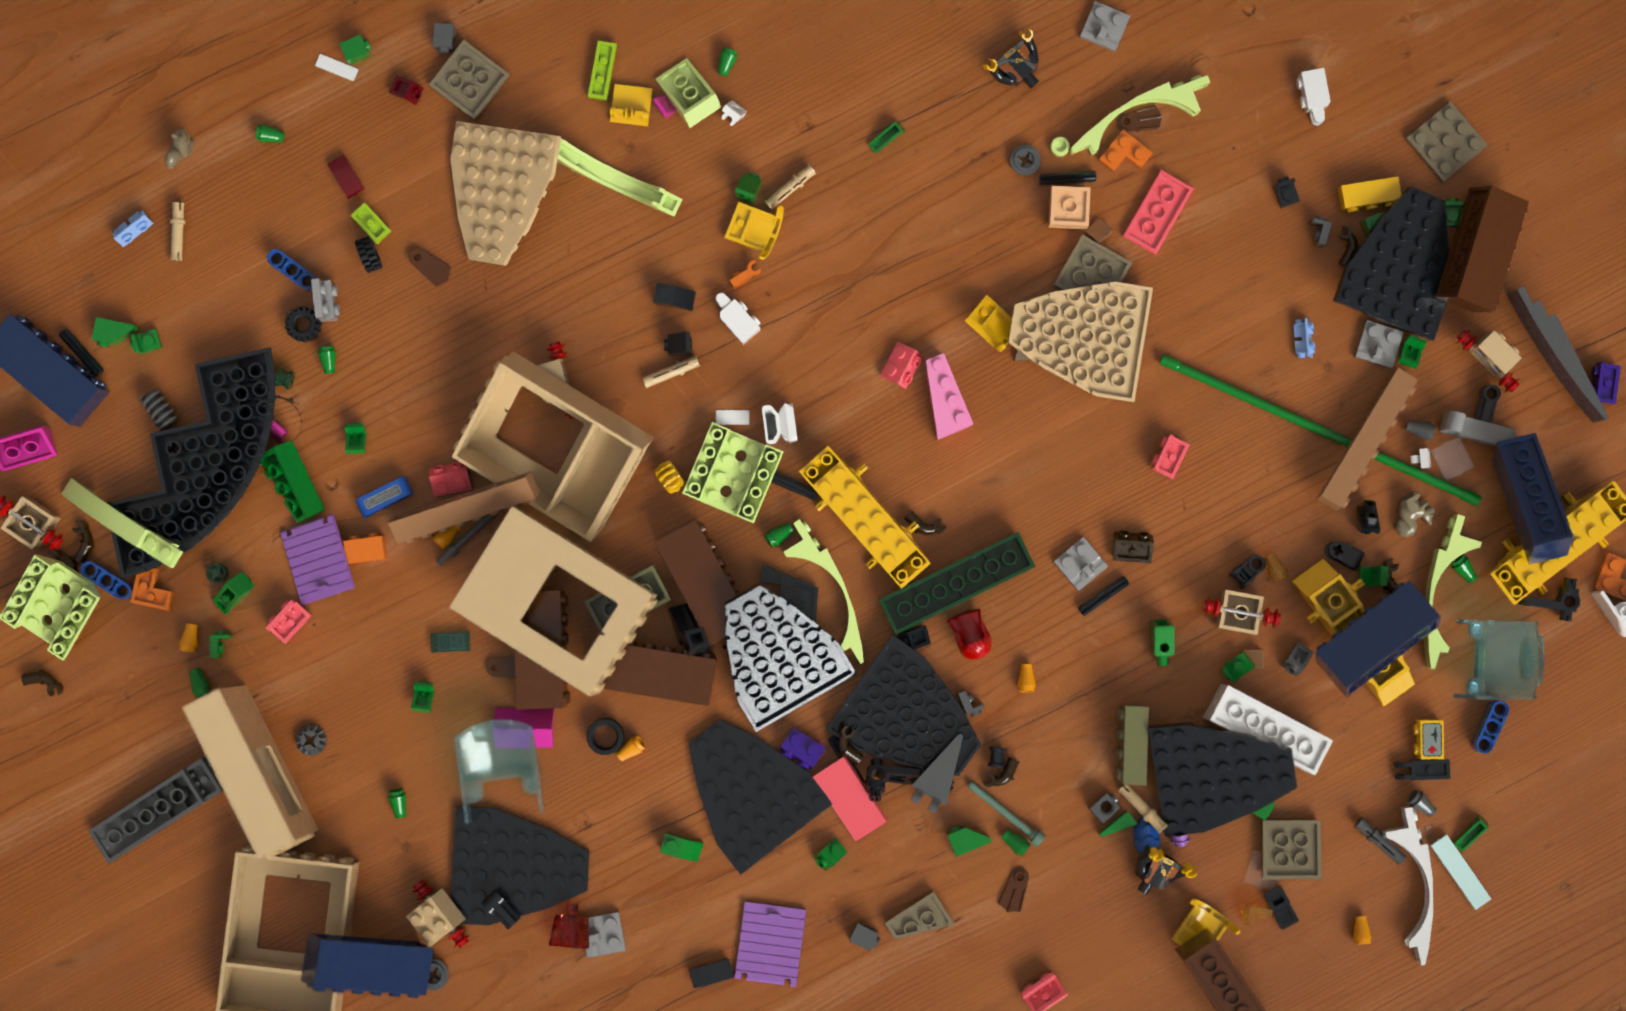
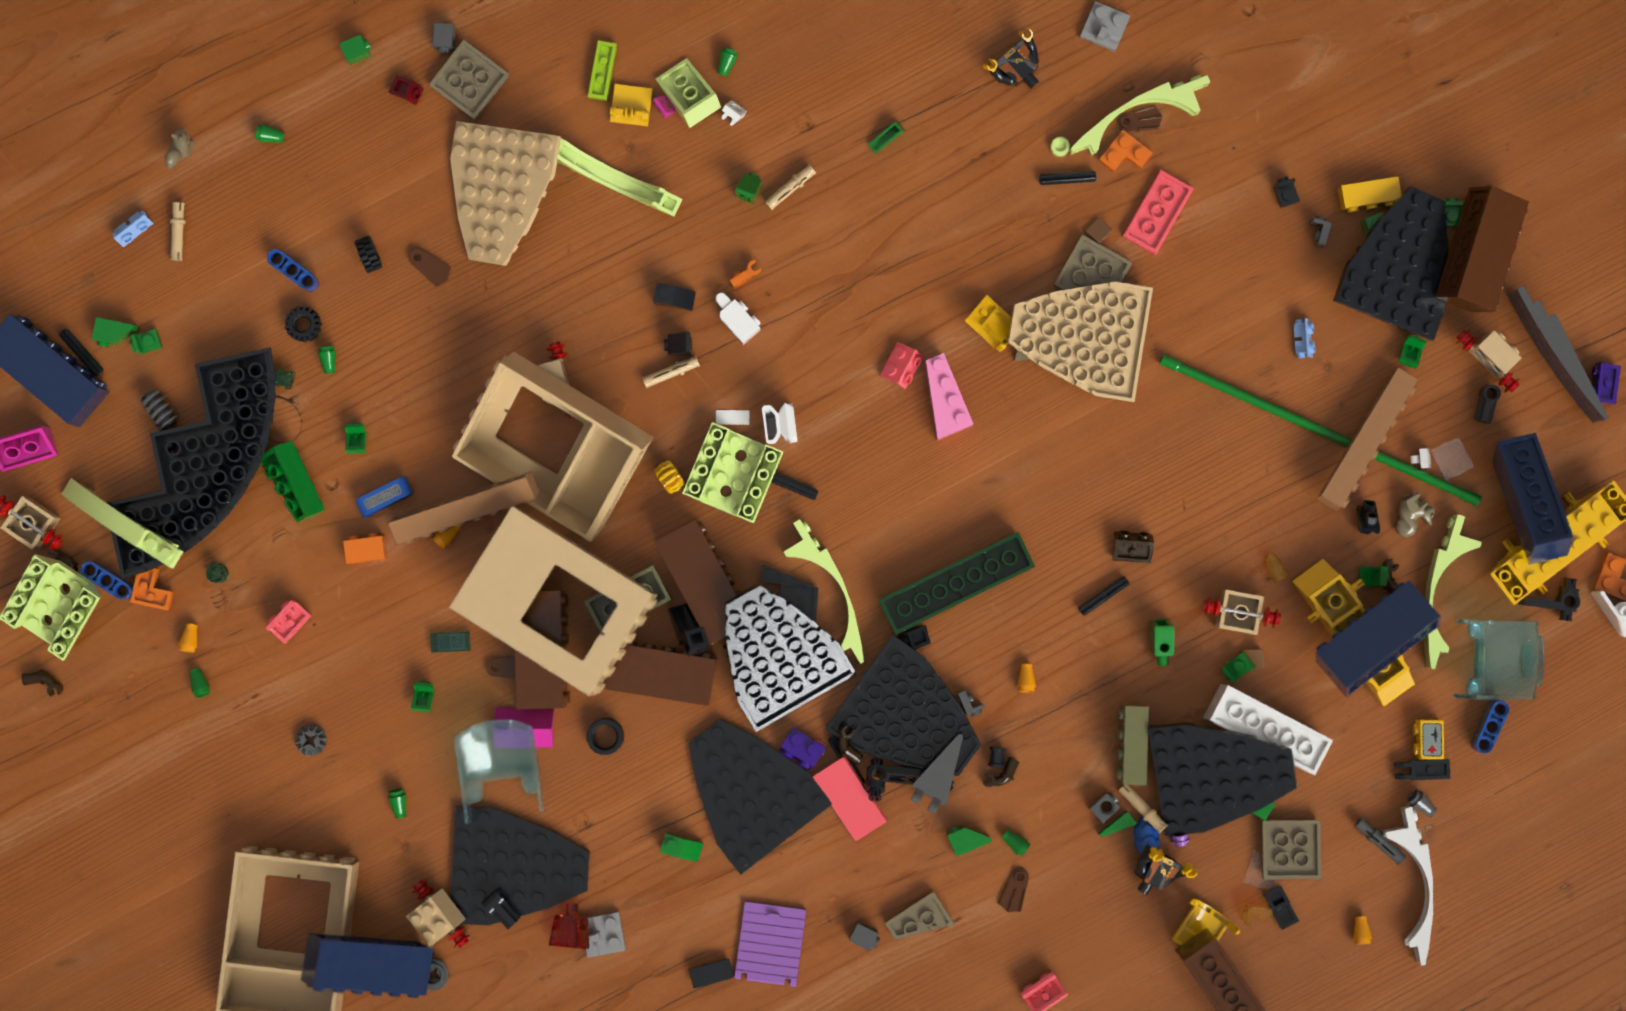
(86, 542): dark brown piece -> none
(156, 809): dark grey slope -> none
(217, 647): green bracket -> none
(233, 592): green slope -> none
(251, 770): tan panel -> none
(277, 431): dark pink slope -> none
(317, 559): medium lavender door -> none
(325, 300): light grey plate -> none
(336, 67): white sticker -> none
(345, 176): dark red slope -> none
(371, 223): lime plate -> none
(449, 479): coral bracket -> none
(453, 549): dark grey bar -> none
(631, 748): light orange cone -> none
(755, 228): yellow piece -> none
(778, 534): green cone -> none
(830, 854): green bracket -> none
(865, 516): yellow piece -> none
(924, 529): dark brown piece -> none
(971, 634): red piece -> none
(1022, 151): dark grey gear -> none
(1035, 836): sand green piece -> none
(1069, 207): light nougat container -> none
(1080, 563): light grey hinge -> none
(1170, 456): coral bracket -> none
(1246, 571): black piece -> none
(1297, 659): dark grey bracket -> none
(1314, 94): white hinge -> none
(1346, 556): black piece -> none
(1351, 247): dark brown piece -> none
(1378, 344): light grey hinge -> none
(1421, 429): dark grey cone -> none
(1446, 142): dark tan plate -> none
(1459, 425): light grey beam -> none
(1460, 872): light aqua tile -> none
(1464, 568): green cone -> none
(1472, 833): green piece -> none

